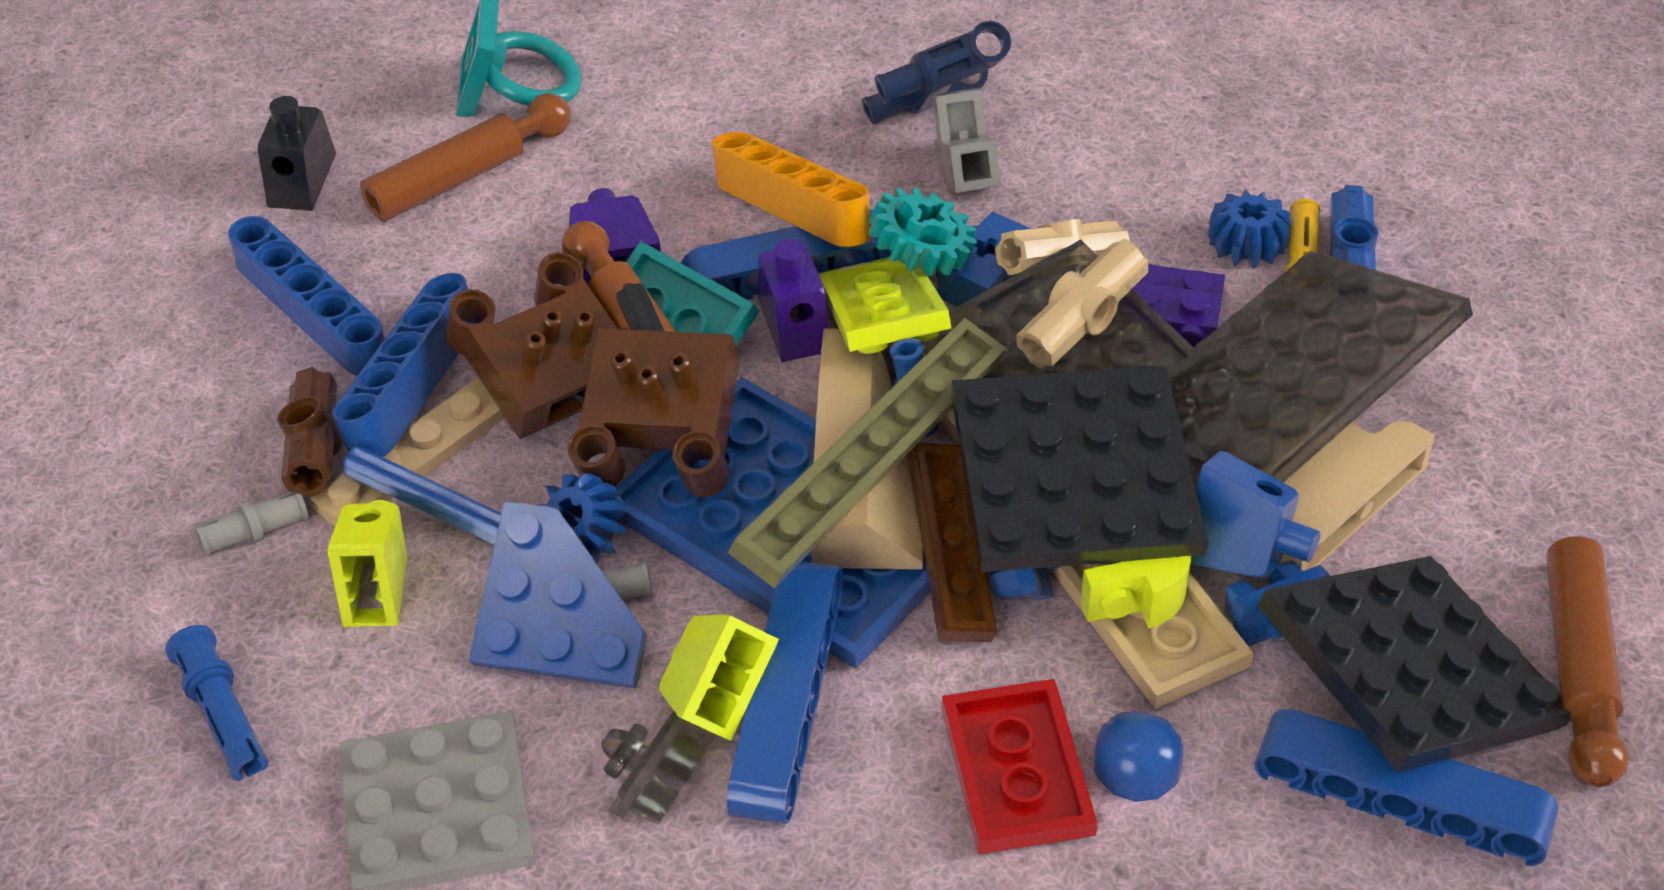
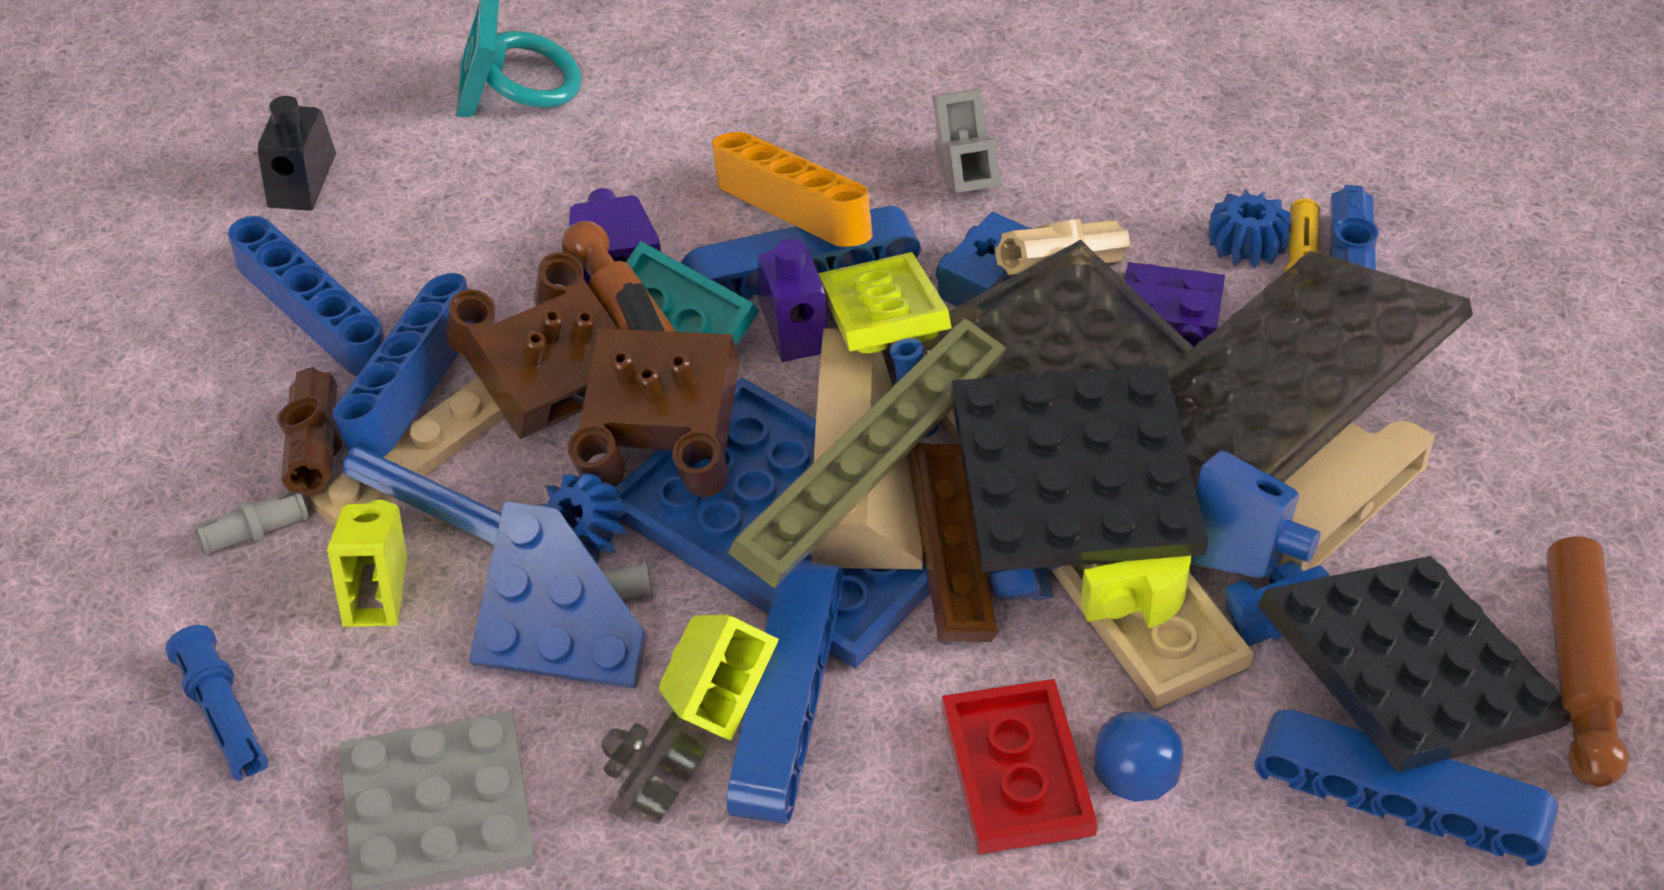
(461, 157): dark orange piece -> none
(922, 231): teal gear -> none
(935, 72): dark blue connector -> none
(1082, 303): tan piece -> none

